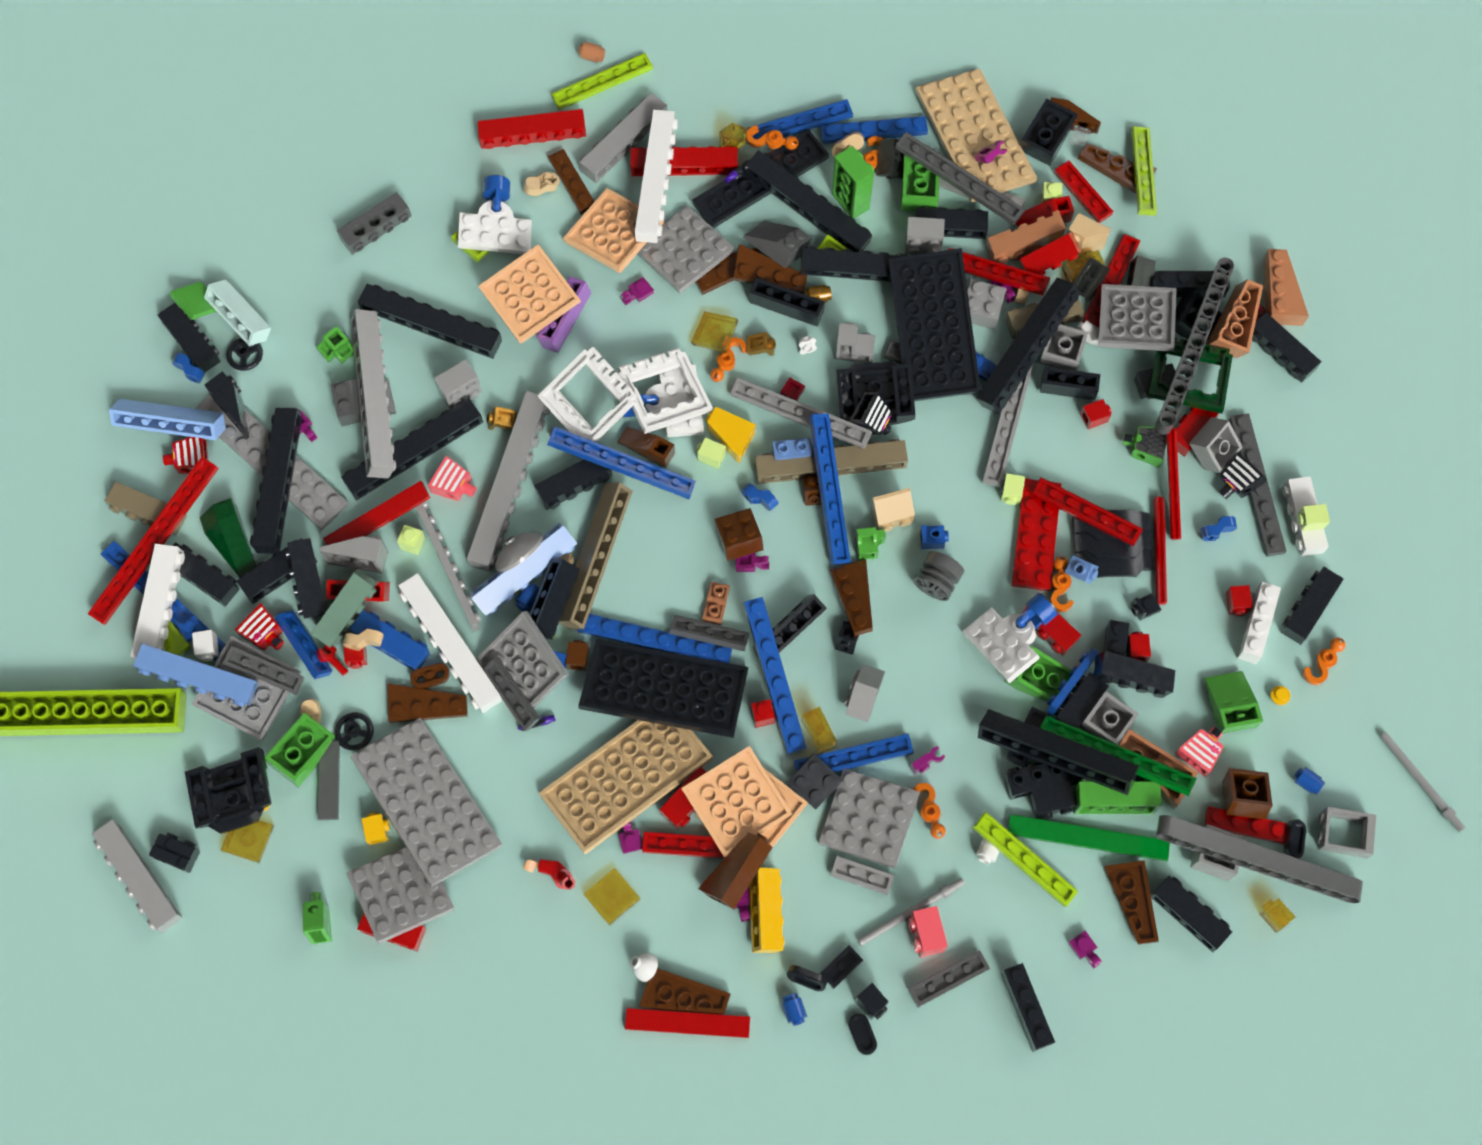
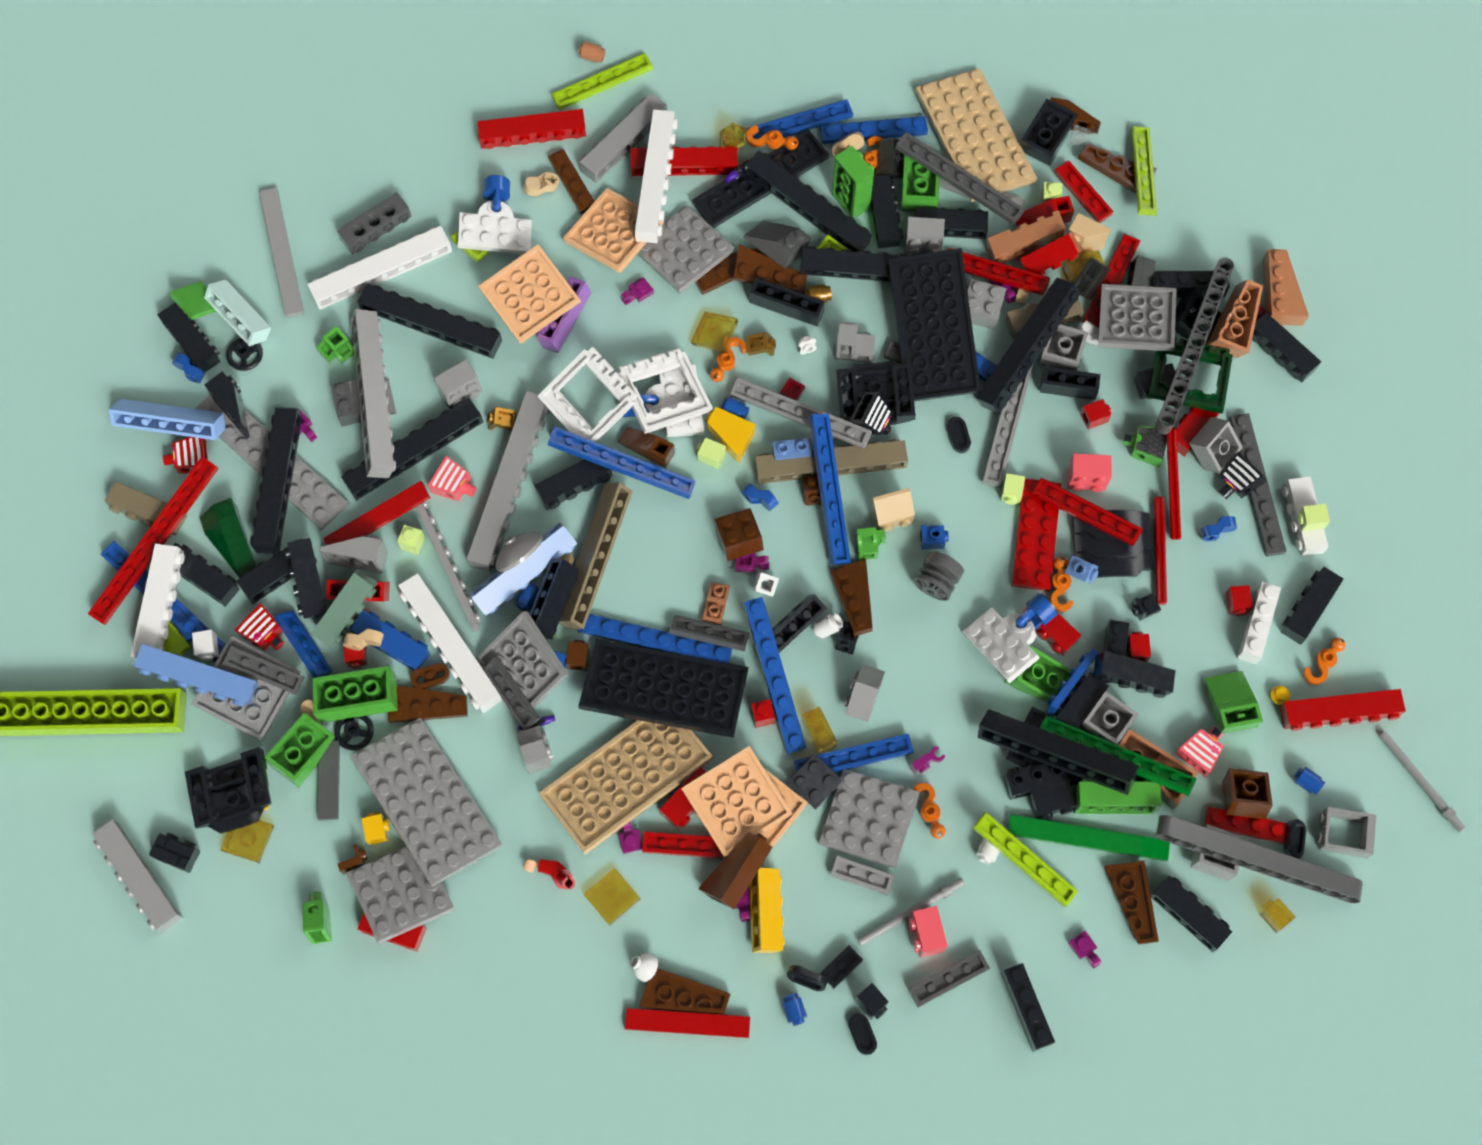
(281, 252): none -> light grey tile
(330, 657): red bar -> none
(354, 694): none -> bright green brick
(355, 862): none -> reddish brown bracket
(380, 267): none -> white brick
(533, 749): none -> light grey brick
(735, 407): none -> blue brick
(772, 583): none -> white plate
(827, 625): none -> white brick
(884, 212): none -> black brick
(958, 435): none -> black tile
(988, 153): magenta plate -> none
(1089, 472): none -> coral brick
(1342, 709): none -> red brick

